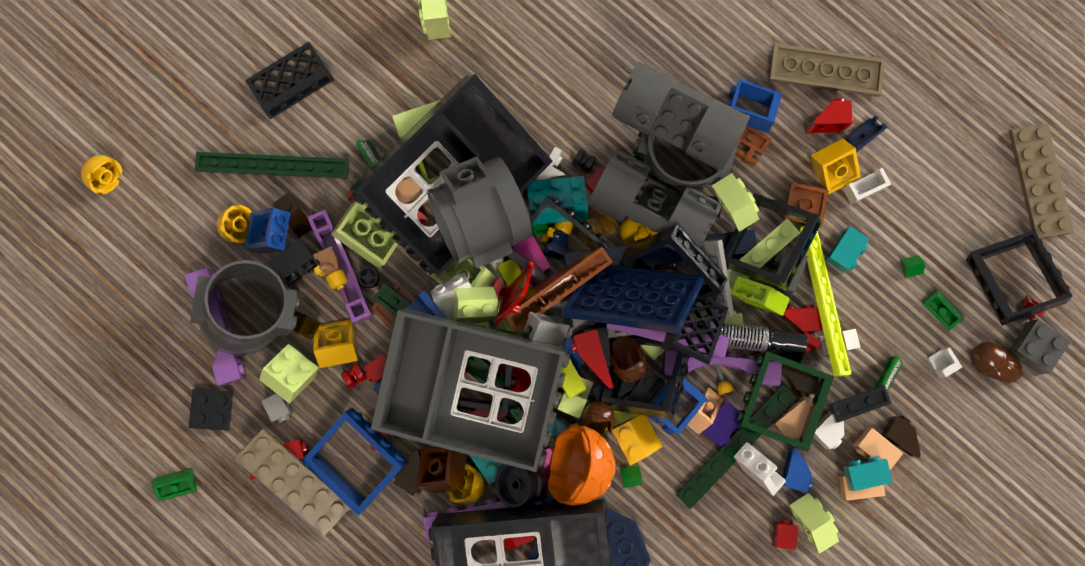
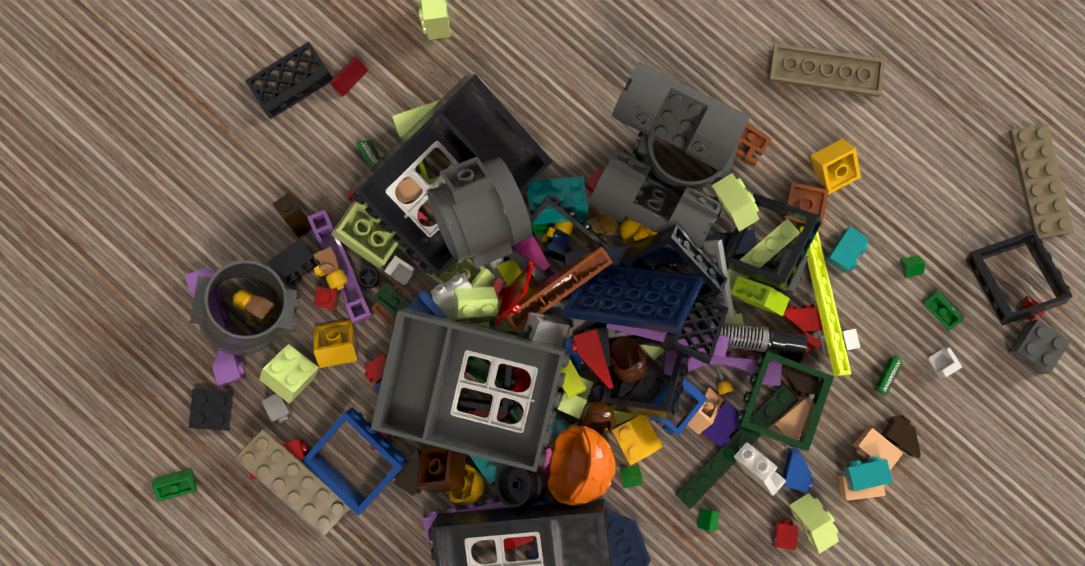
(101, 174): yellow cylinder -> none
(233, 224): yellow cylinder -> none
(255, 307): none -> medium nougat piece
(265, 232): blue window -> none
(272, 165): dark green plate -> none
(305, 325): dark brown panel -> none
(326, 298): none -> red brick
(348, 76): none -> dark red slope
(358, 376): red wheel -> none
(400, 270): none -> white panel
(551, 172): white slope -> none
(584, 161): black wheel -> none
(708, 519): none -> green slope
(760, 95): blue window -> none
(828, 432): white slope -> none
(833, 118): red slope -> none
(860, 403): black tile -> none
(865, 133): dark blue hinge -> none
(866, 186): white panel -> none
(996, 362): reddish brown hair -> none

